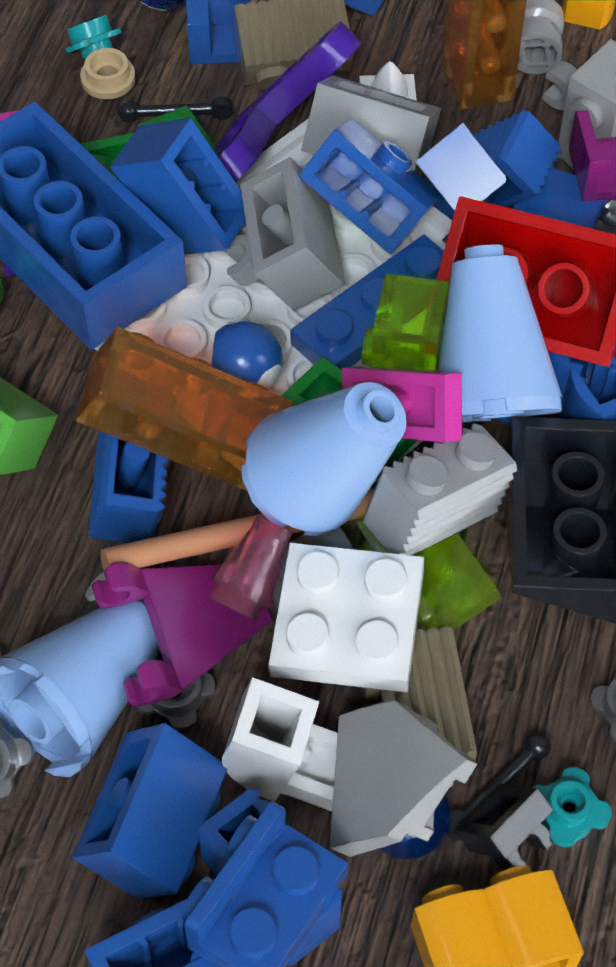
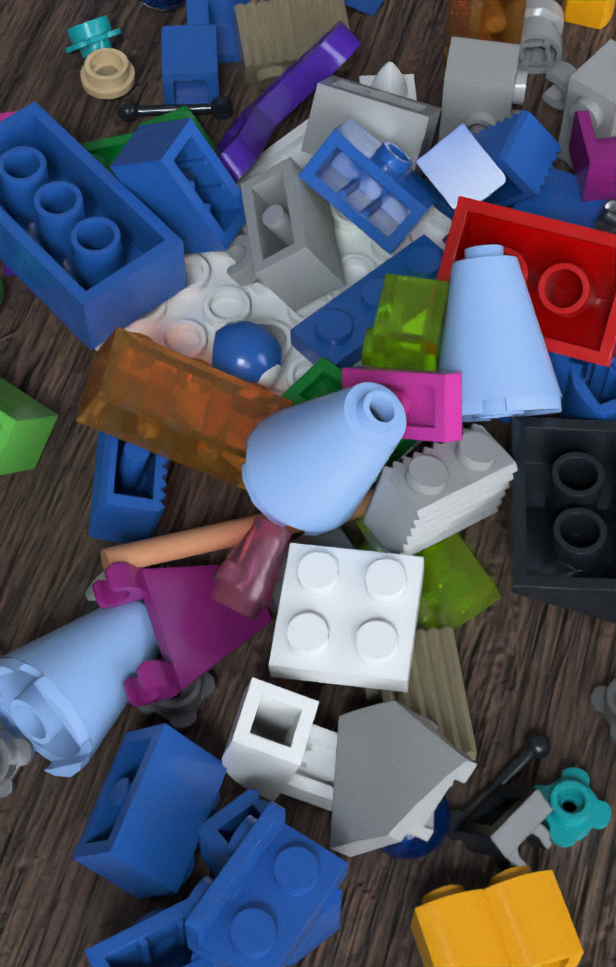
(189, 64): none -> blue panel
(480, 84): none -> light grey brick

